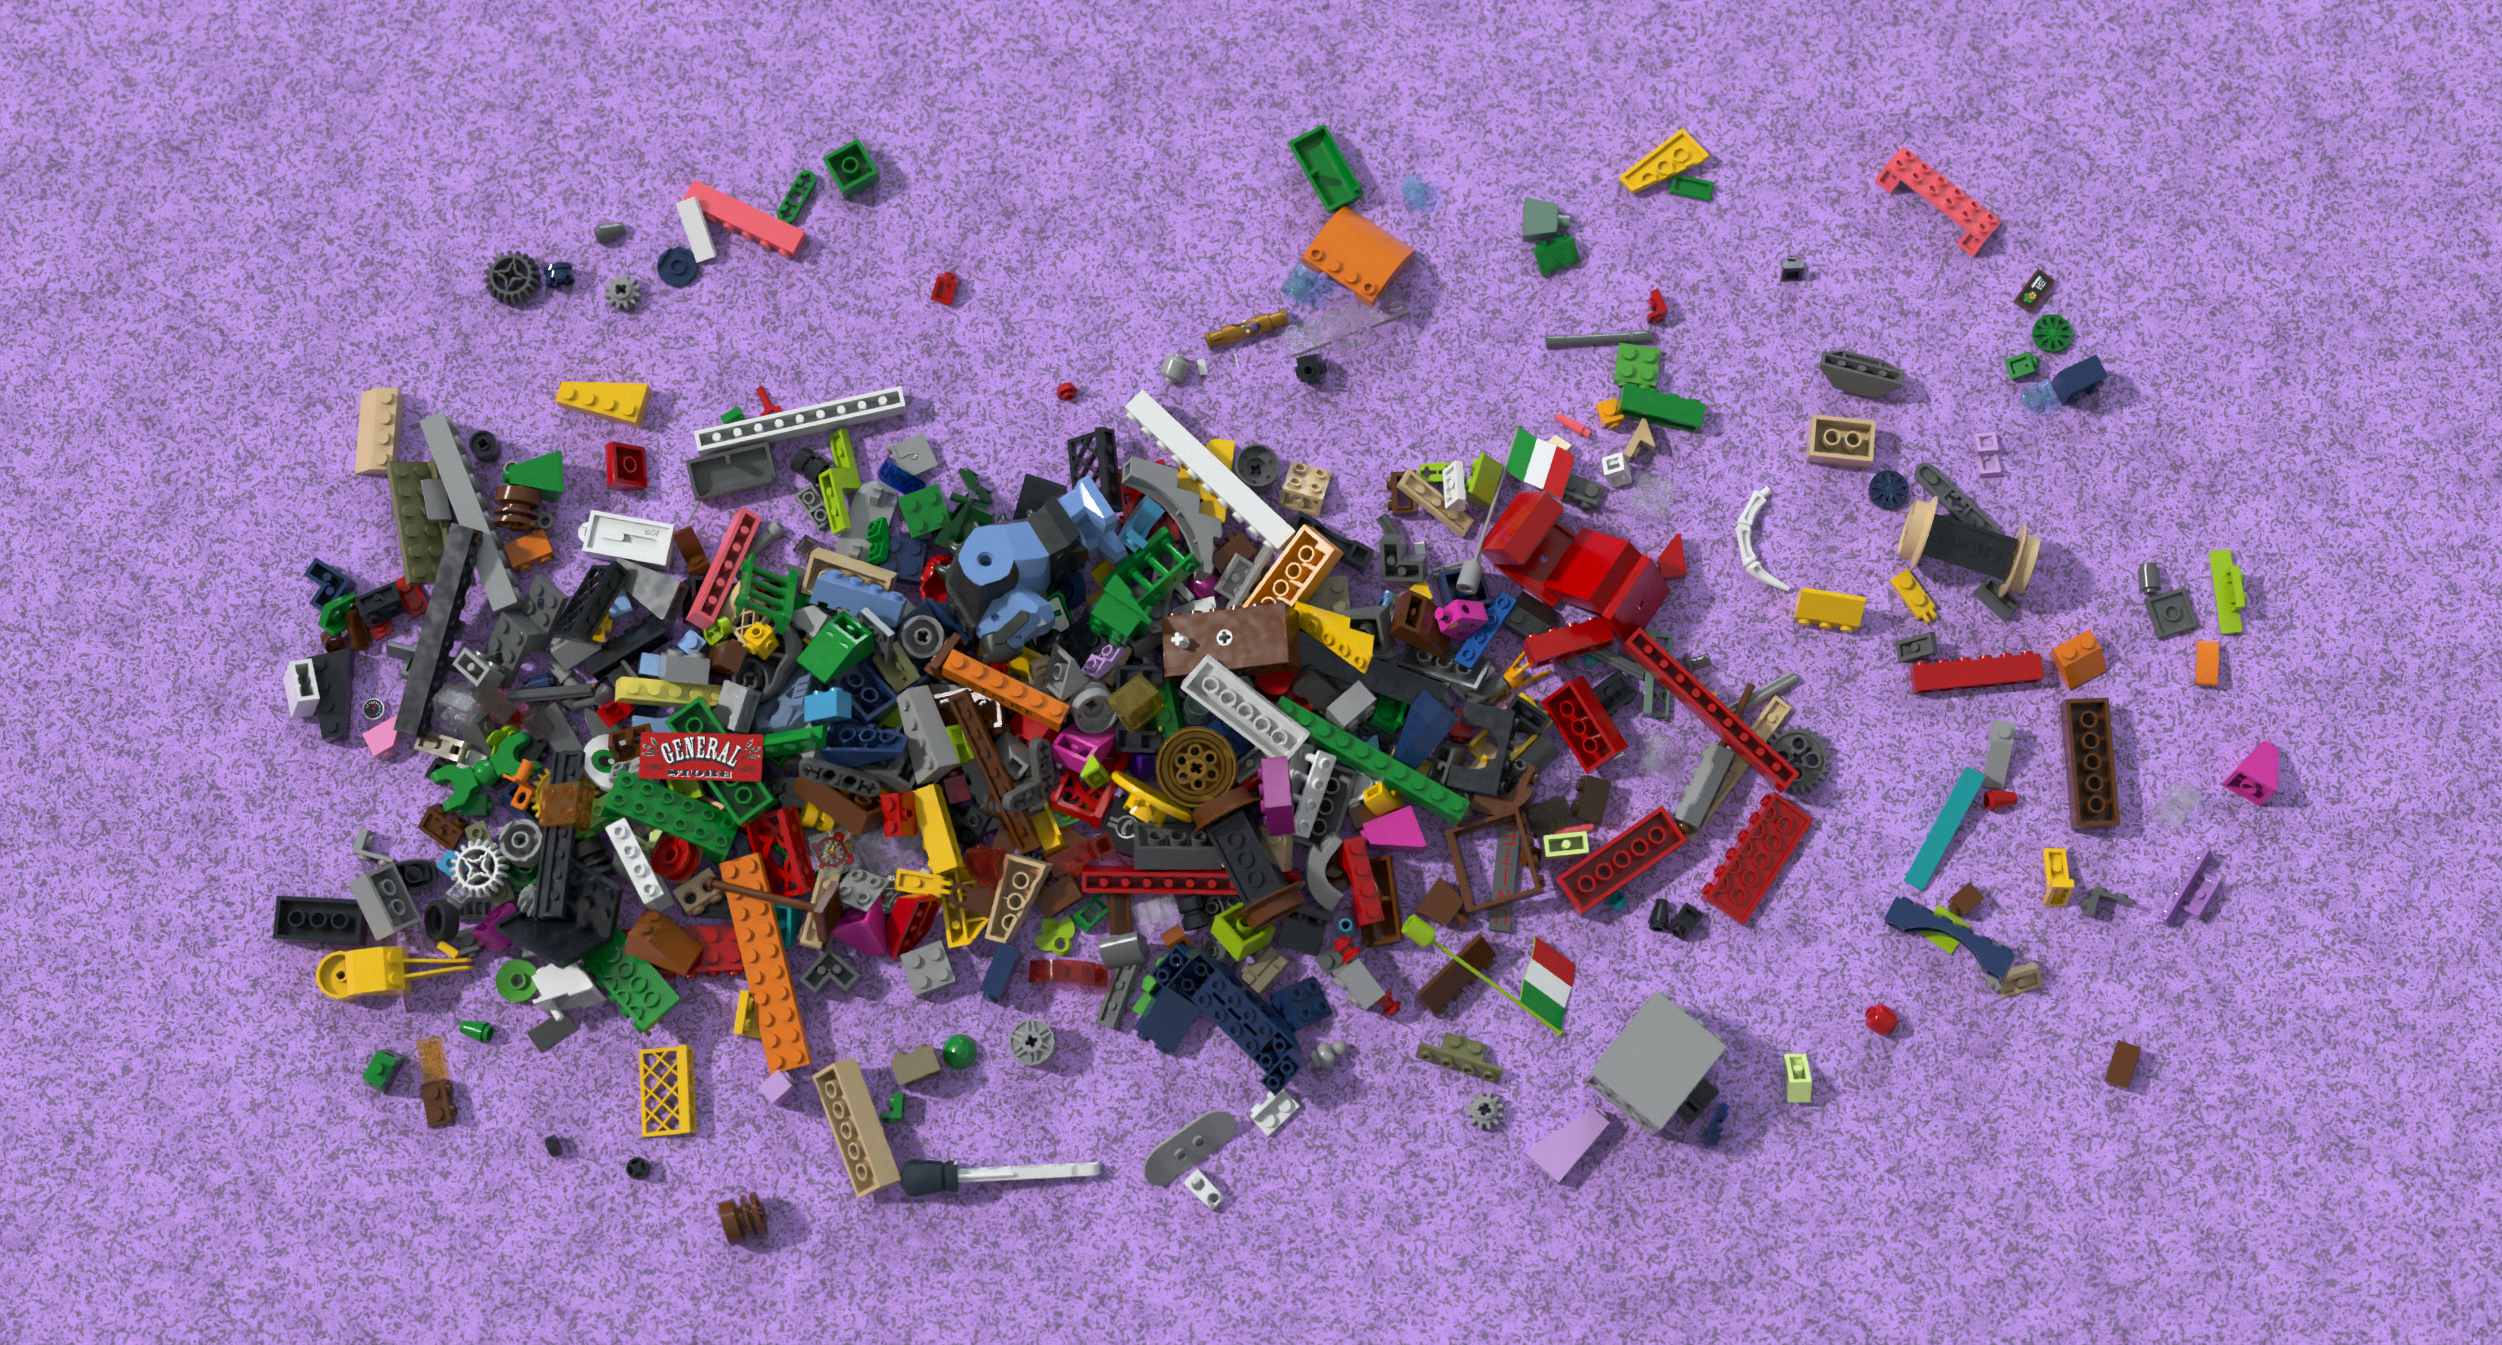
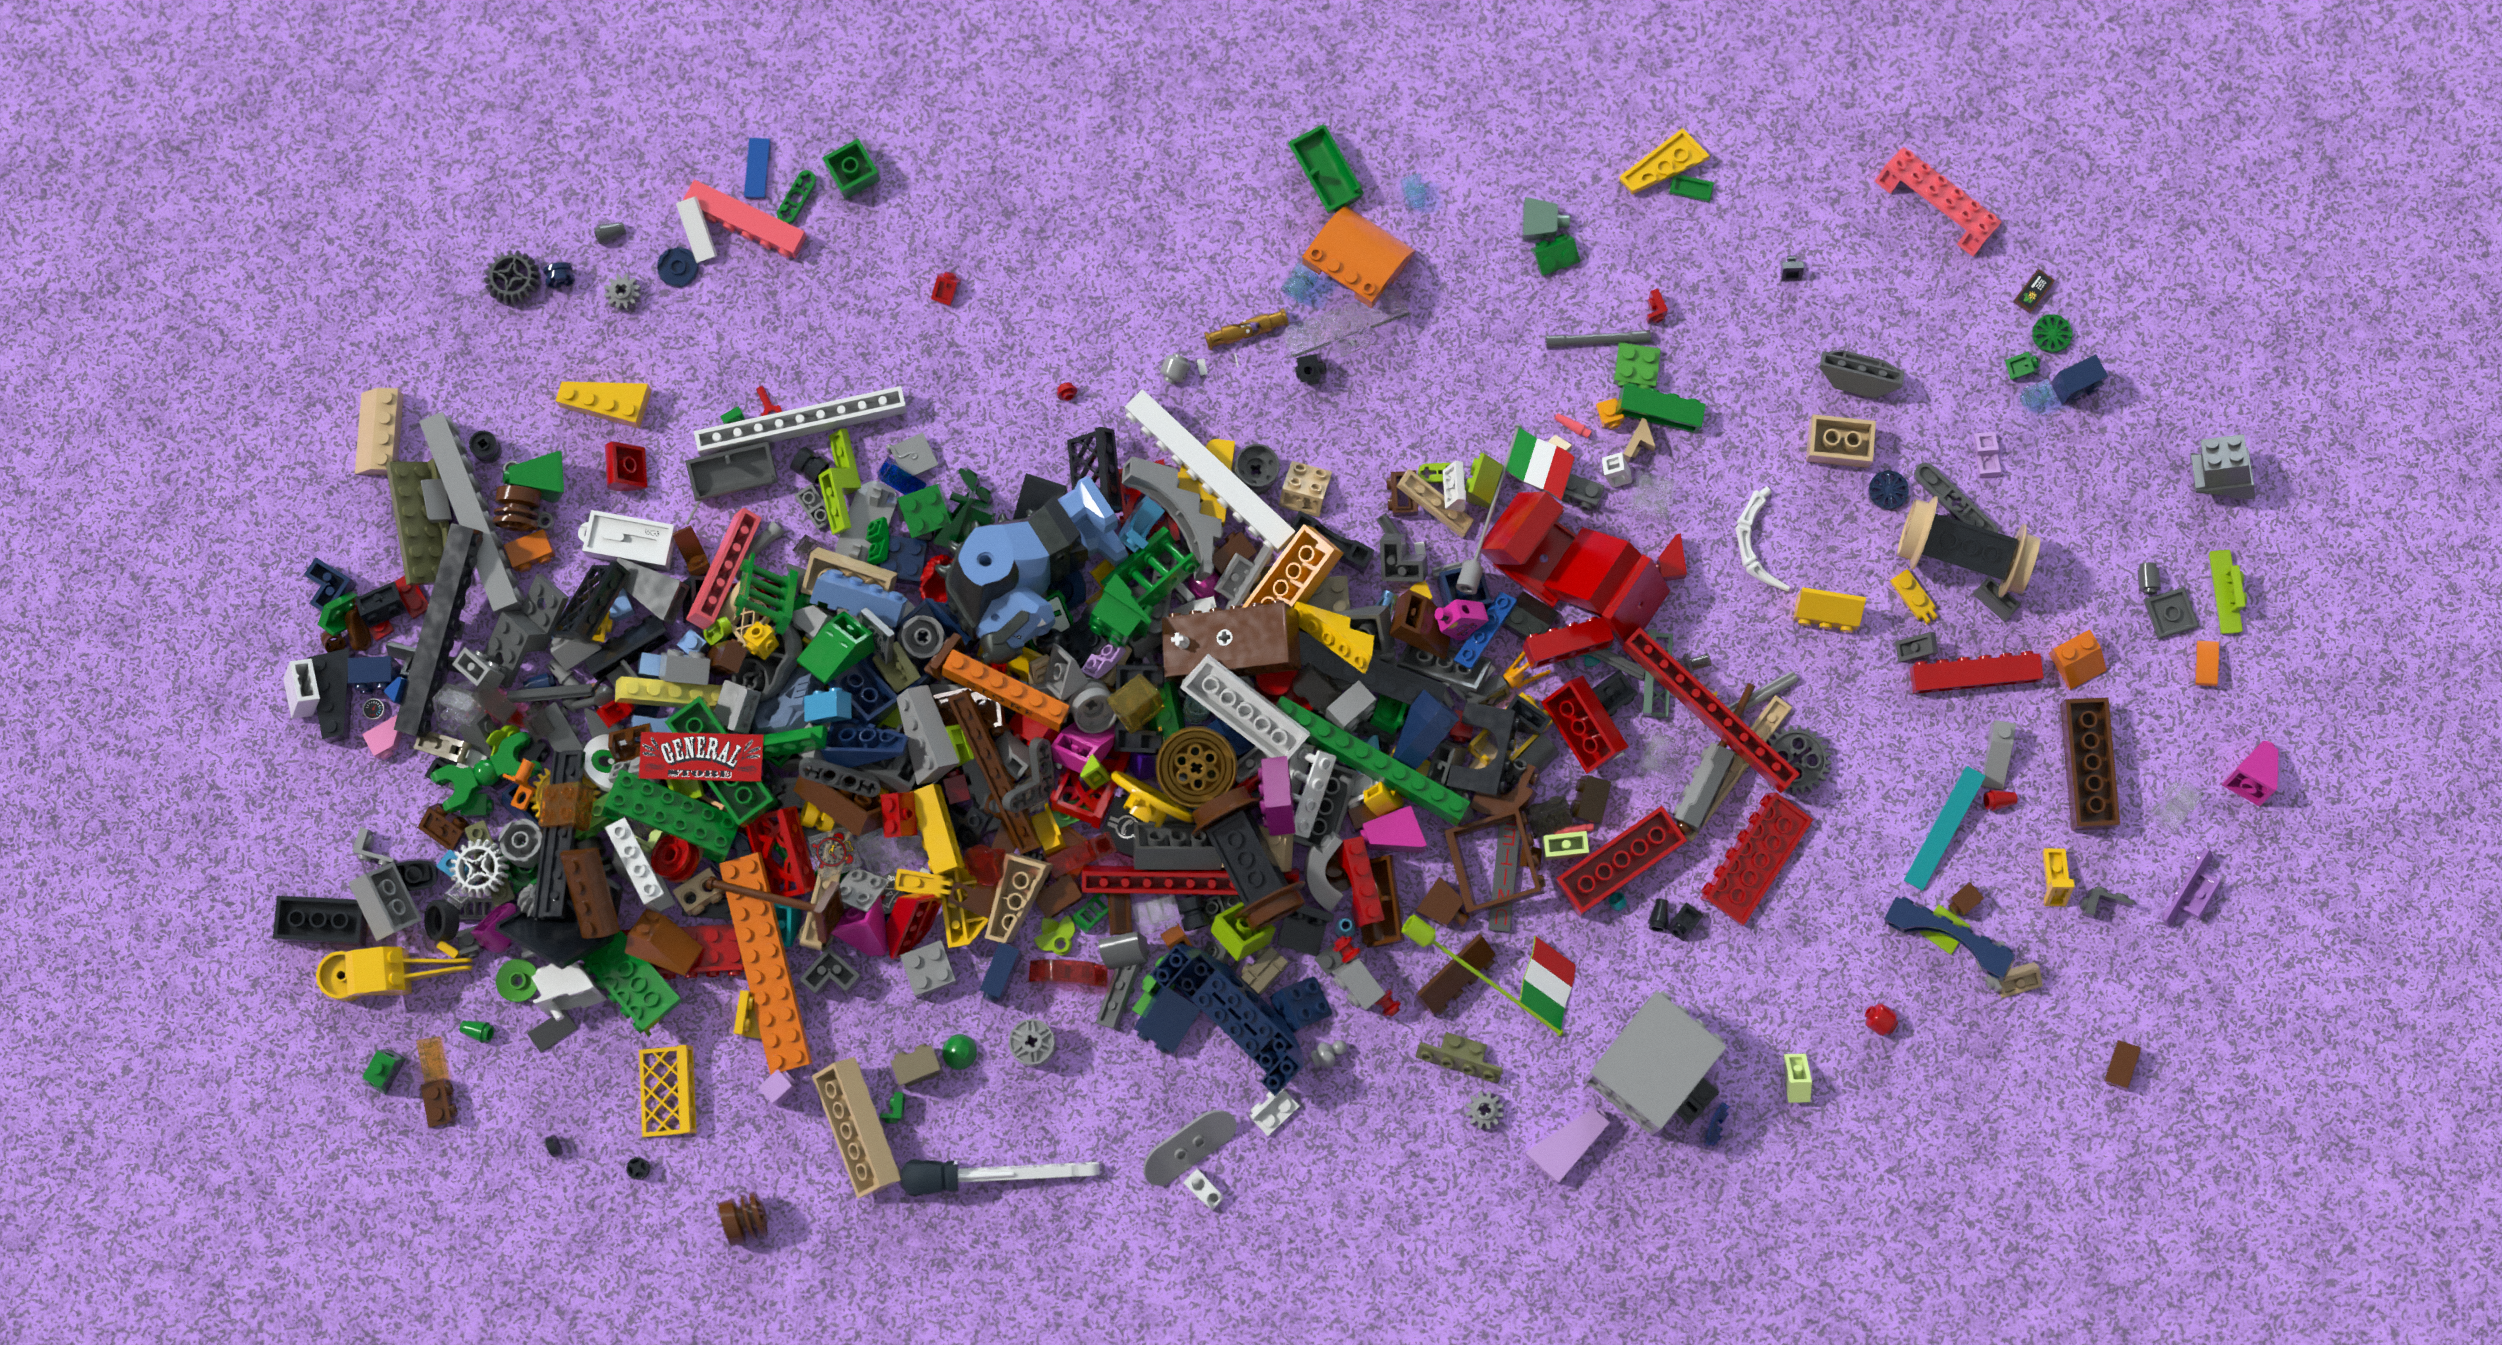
(372, 673): none -> dark blue brick
(396, 690): none -> blue slope
(590, 892): none -> reddish brown container
(757, 168): none -> blue tile
(2224, 467): none -> dark grey piece

